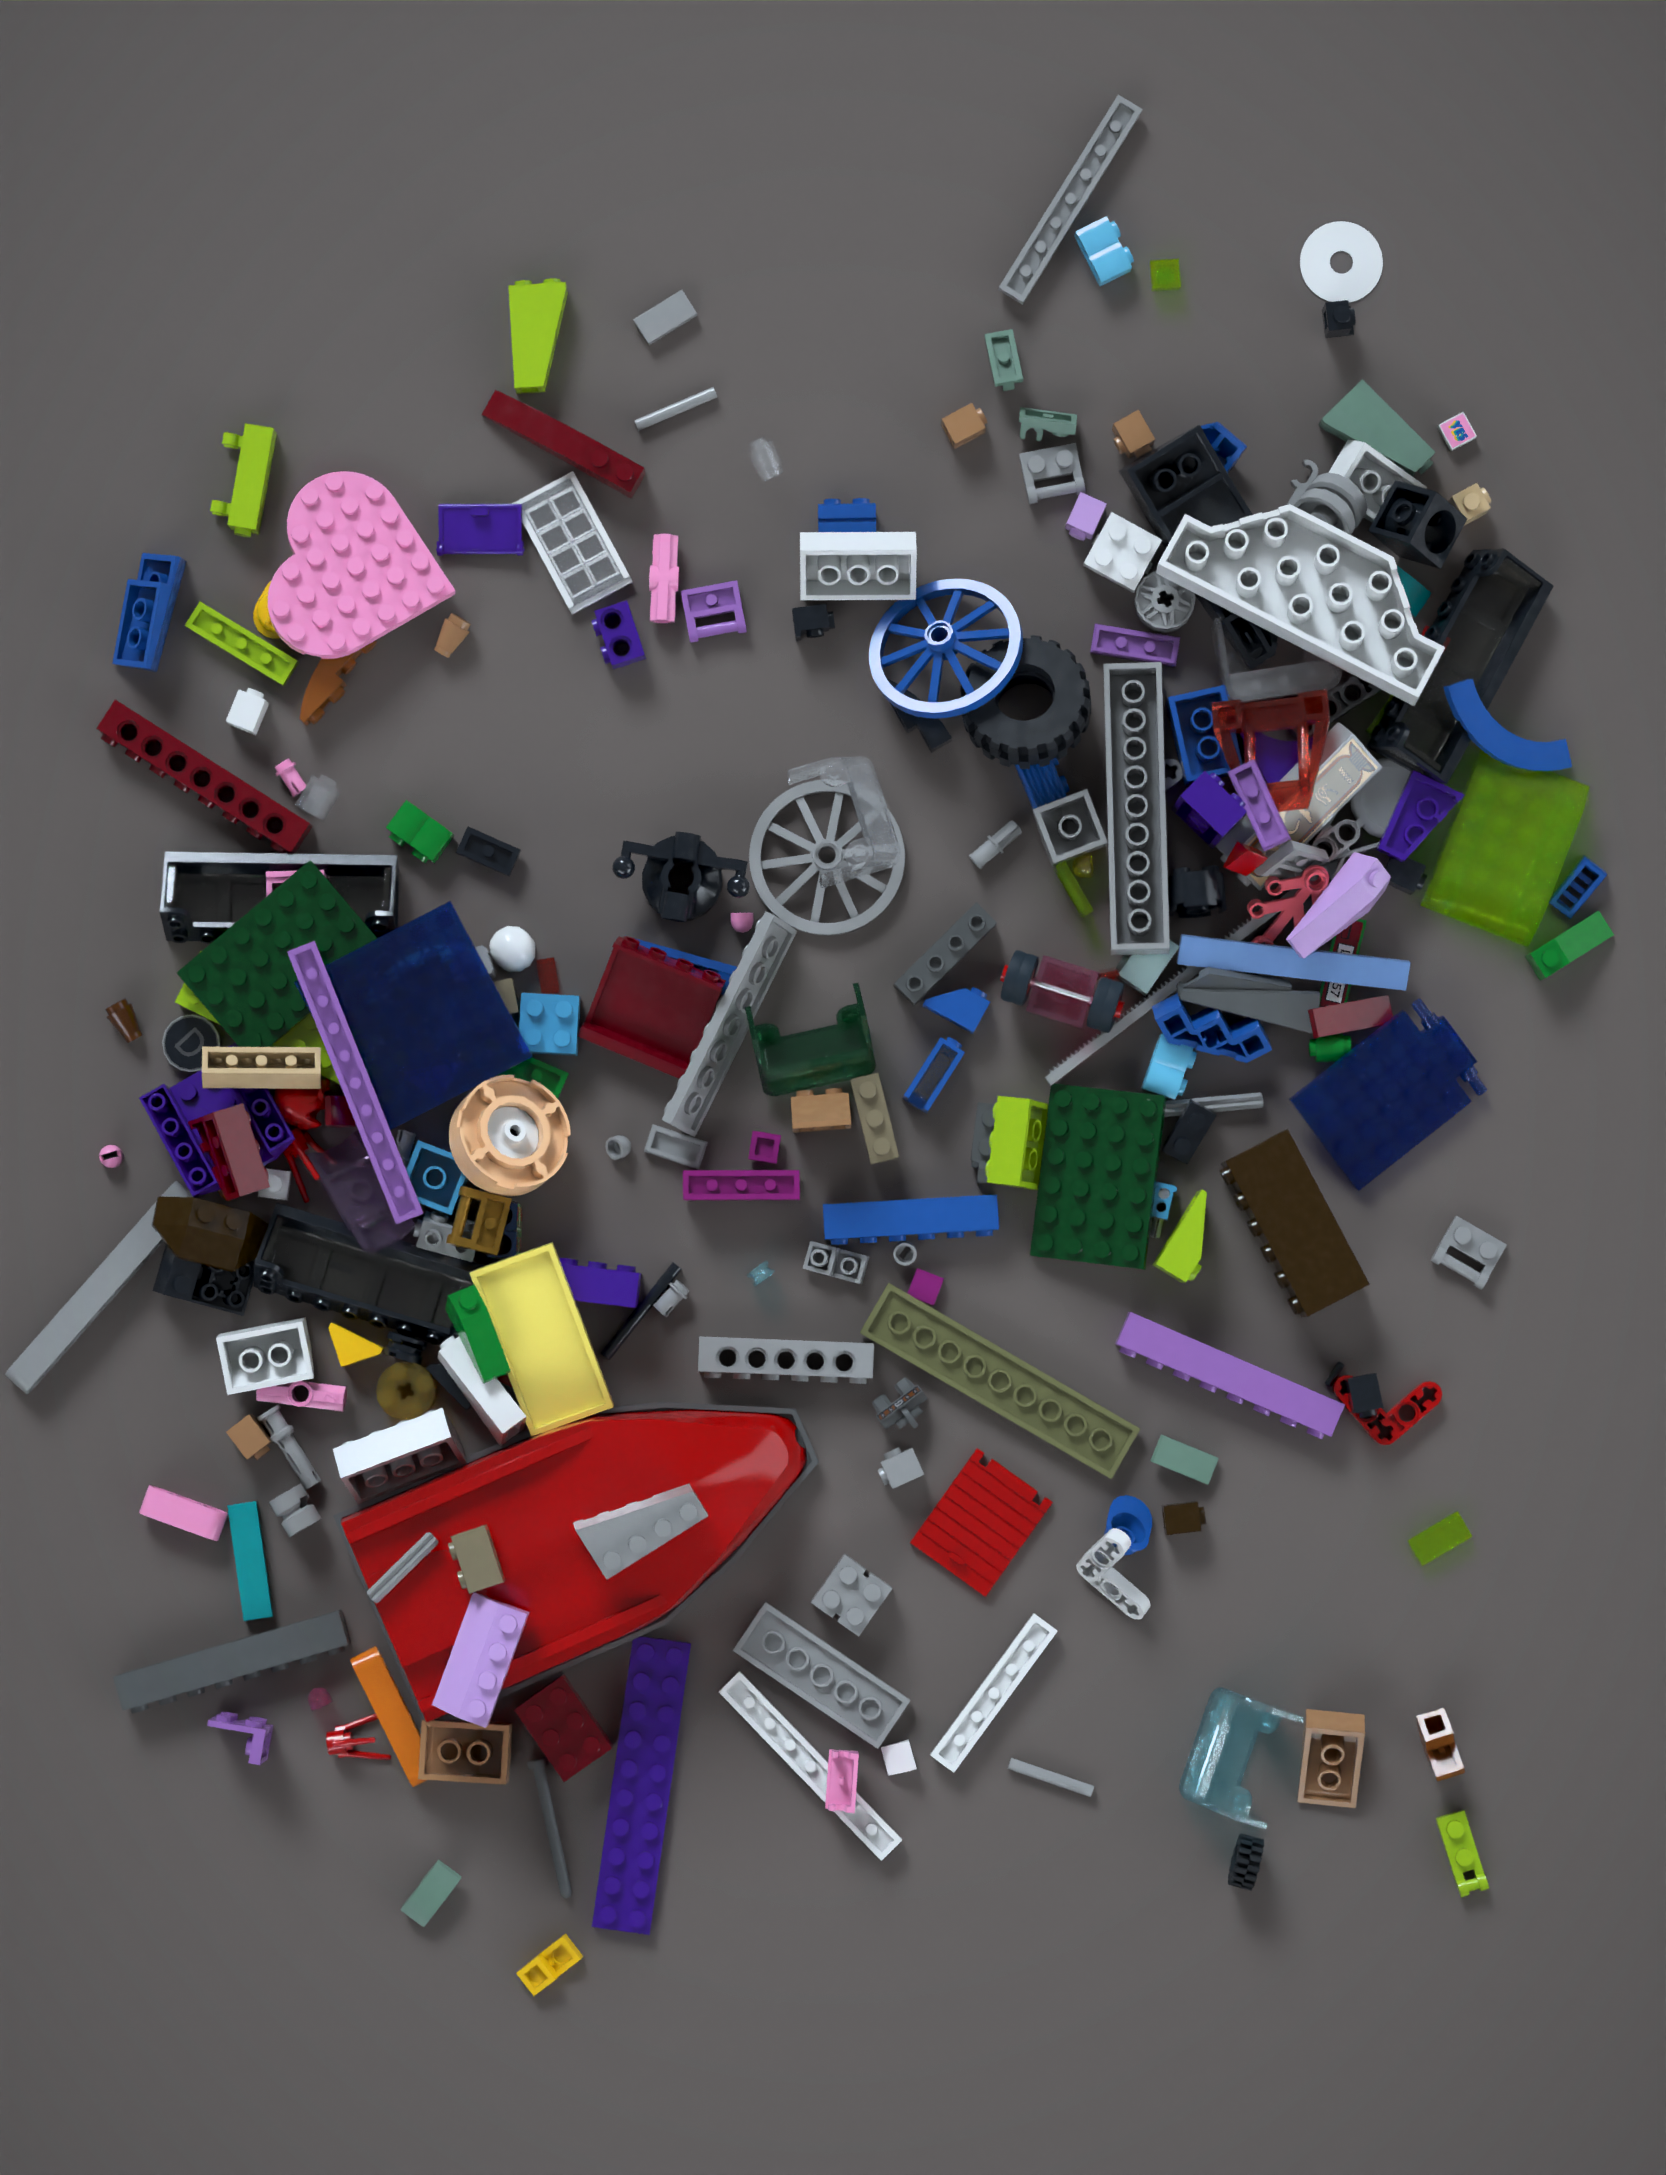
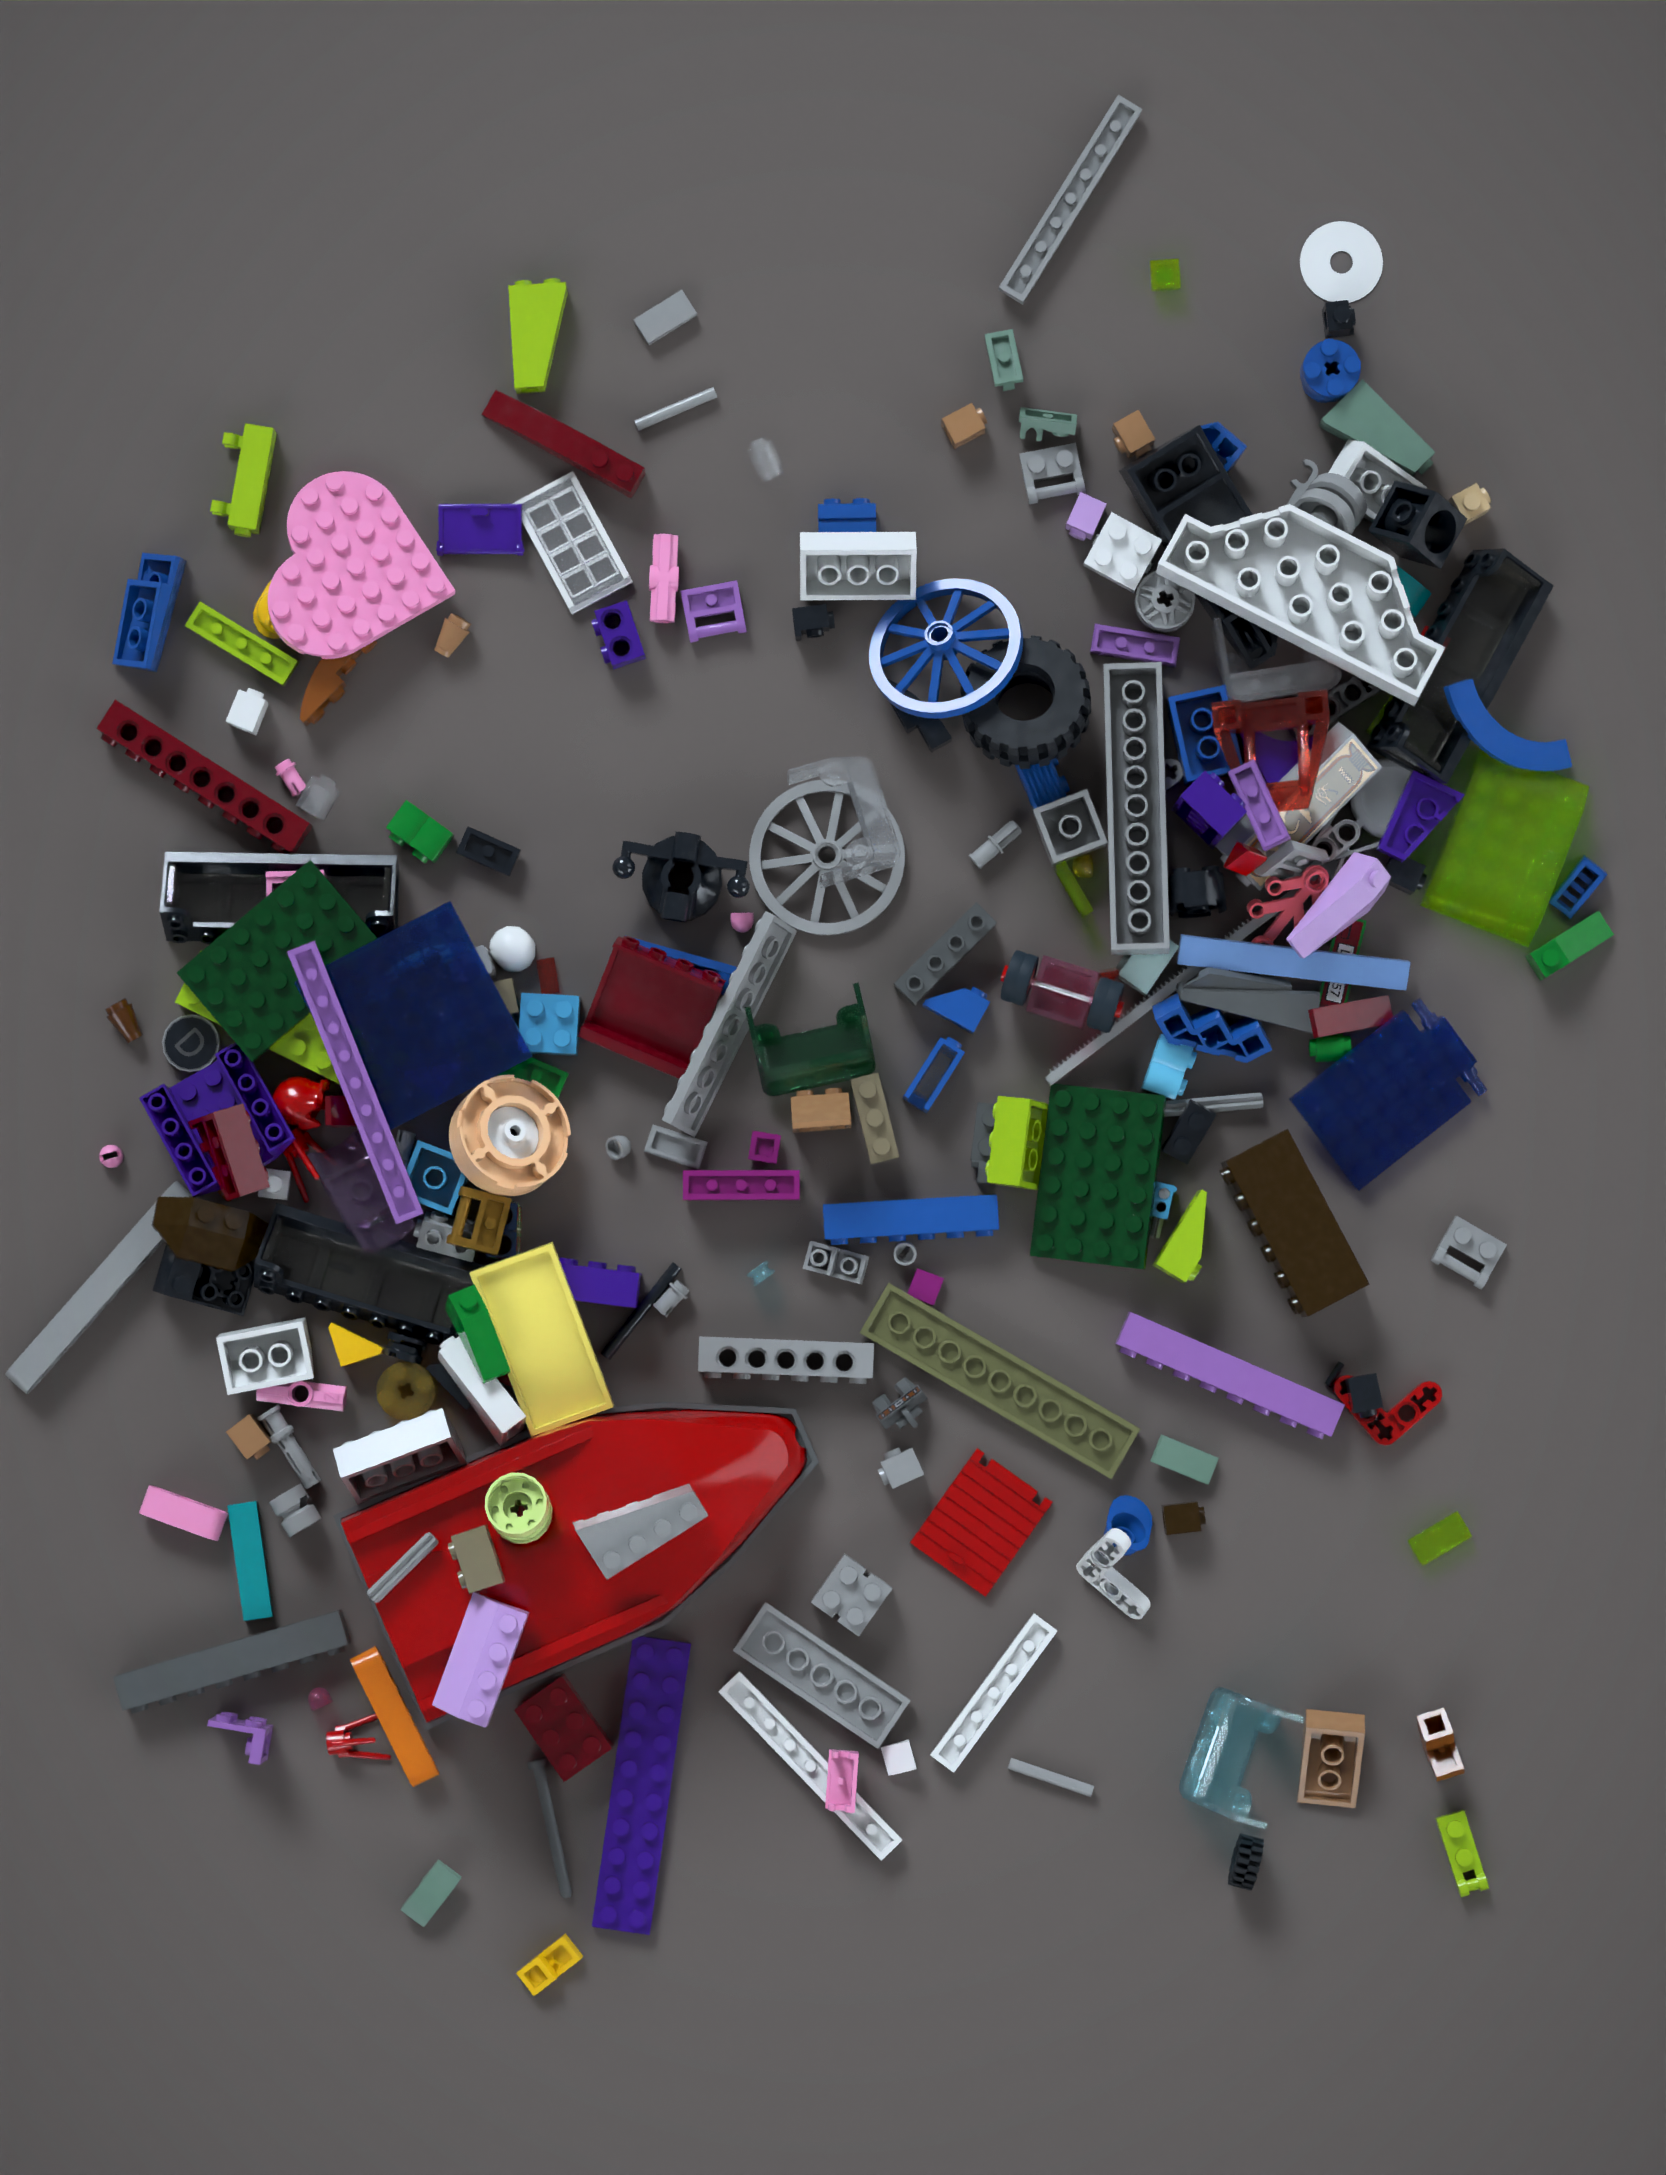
(261, 1067): tan brick -> none
(465, 1751): medium nougat slope -> none
(504, 1500): none -> yellowish green wheel
(1103, 250): medium azure brick -> none
(1320, 358): none -> blue brick
(1457, 431): tile -> none

